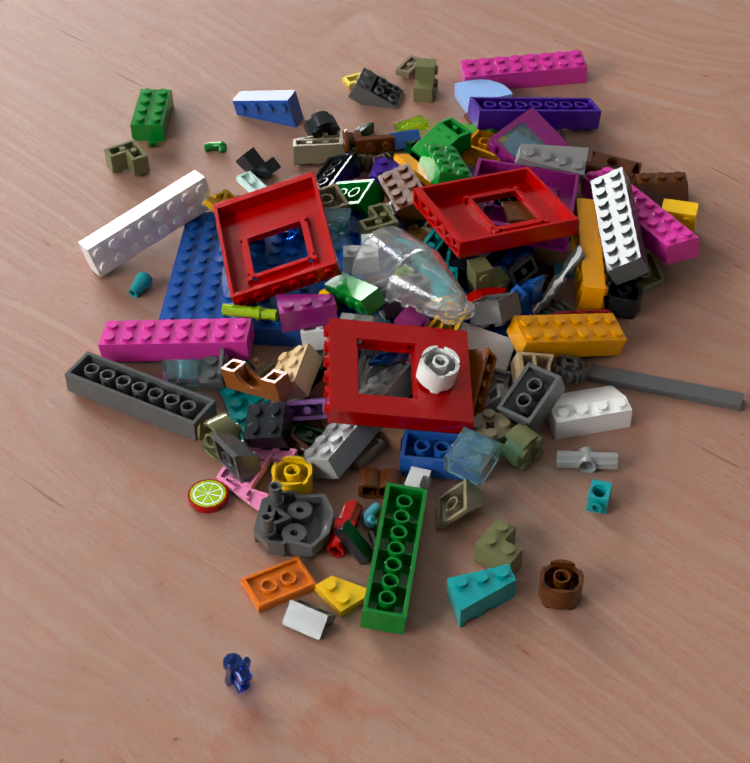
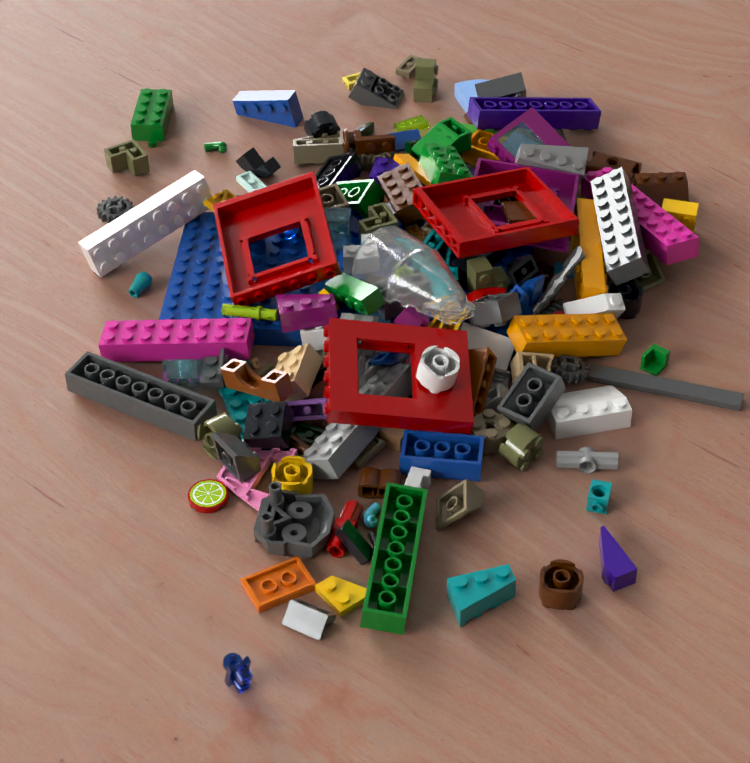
(113, 208): none -> dark grey gear
(472, 456): clear light blue brick -> none
(498, 548): olive brick -> none
(502, 87): none -> dark grey wedge
(528, 69): dark pink brick -> none
(601, 303): none -> white slope
(616, 566): none -> dark purple slope
(655, 359): none -> green panel

